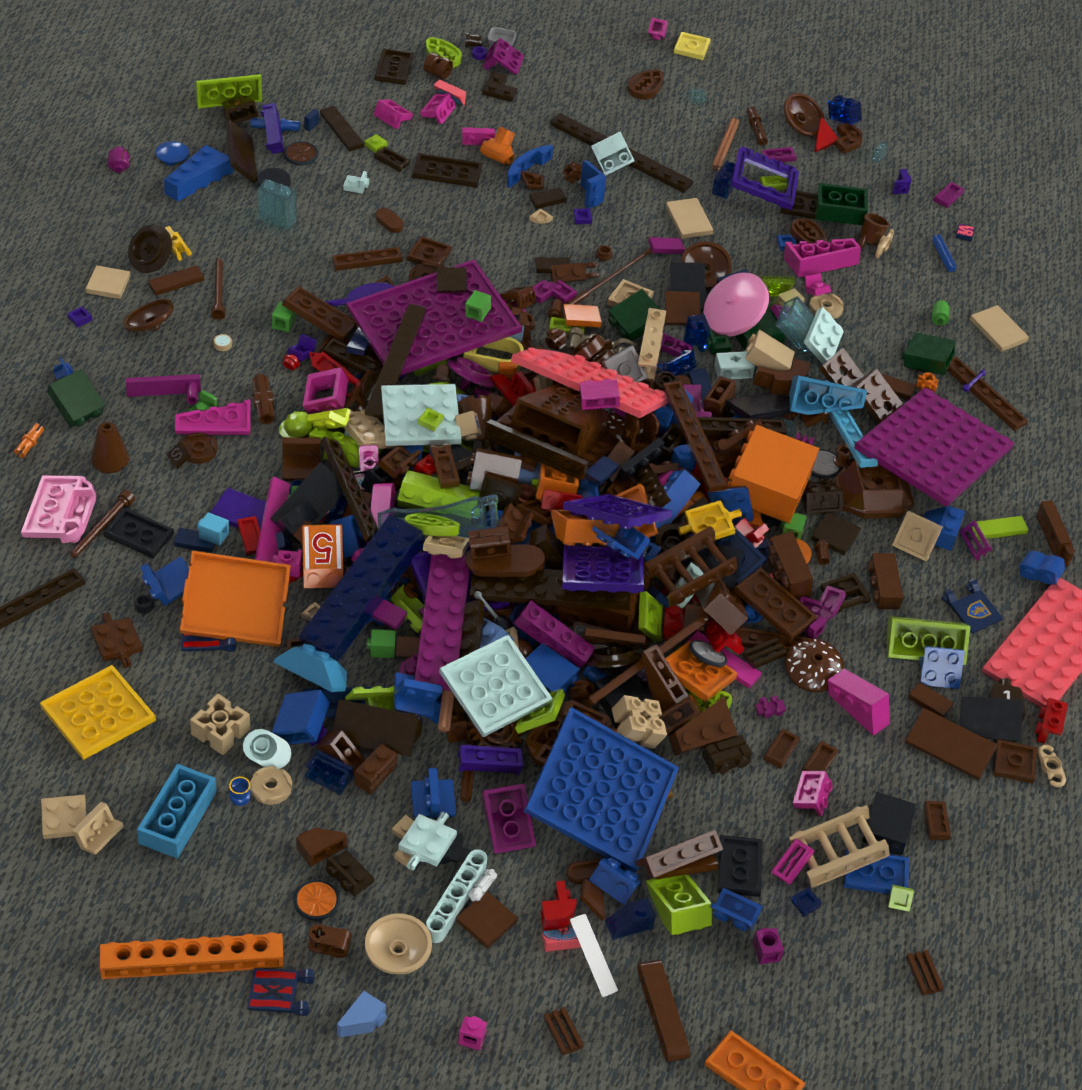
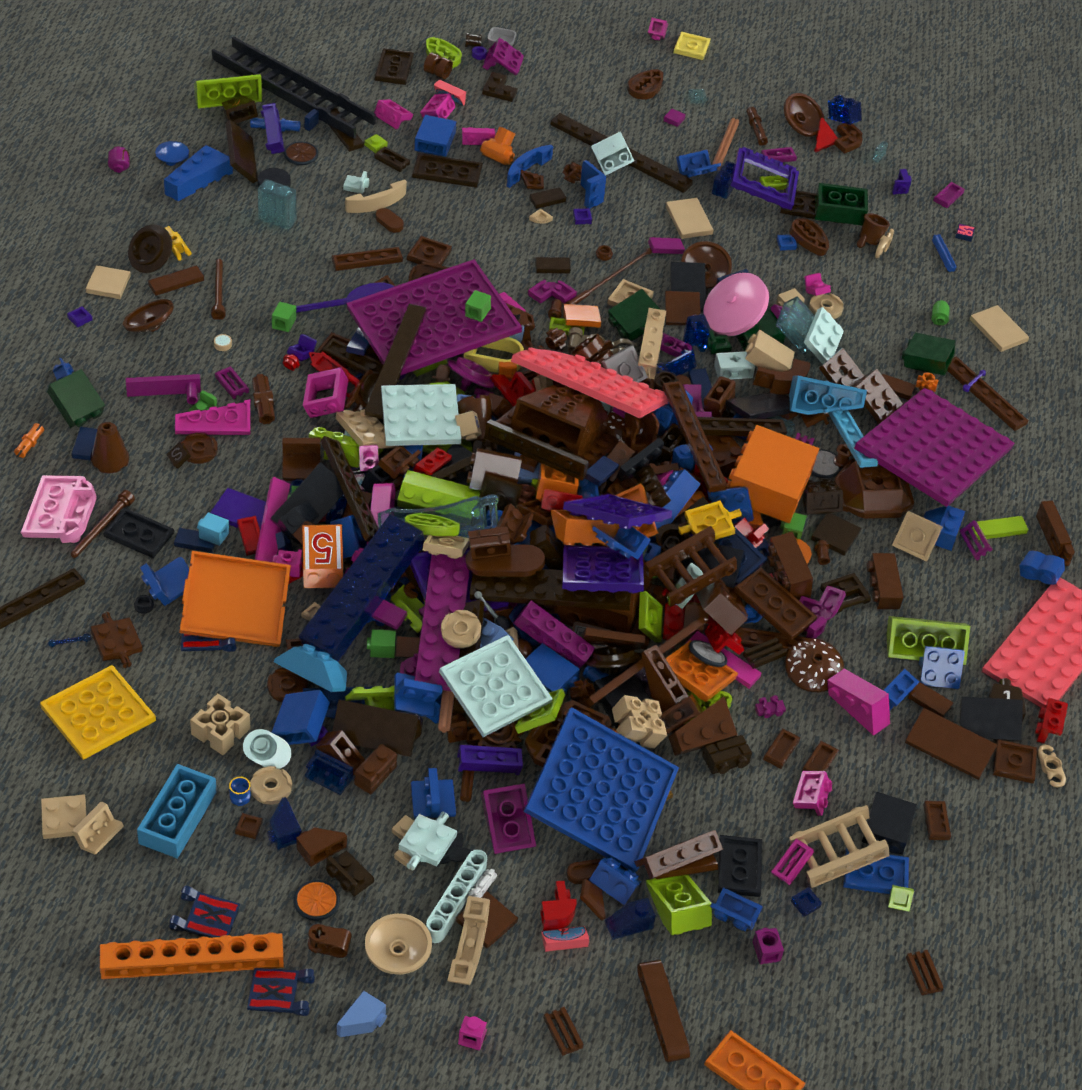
(84, 443): none -> dark blue tile
(86, 637): none -> clear blue hinge
(208, 916): none -> dark blue flag
(223, 373): none -> magenta tile
(248, 826): none -> reddish brown tile
(278, 687): none -> reddish brown tile
(283, 826): none -> clear blue slope
(296, 426): lime piece -> none
(301, 80): none -> black ladder
(320, 313): reddish brown tile -> none
(330, 419): neon yellow bracket -> none
(383, 199): none -> tan slope
(430, 419): lime plate -> none
(435, 135): none -> blue brick
(444, 466): reddish brown plate -> none
(451, 280): dark brown piece -> none
(461, 629): none -> tan tile
(471, 941): none -> tan slope
(523, 296): reddish brown bracket -> none
(572, 272): reddish brown hinge -> none
(593, 955): white sticker -> none
(599, 394): dark pink brick -> none
(658, 596): dark blue tile -> none
(674, 117): none -> magenta tile
(695, 164): none -> blue bracket
(736, 435): reddish brown plate -> none
(778, 284): clear neon green tile -> none
(821, 256): dark pink wedge -> none
(900, 688): none -> blue hinge
(973, 609): dark blue flag -> none

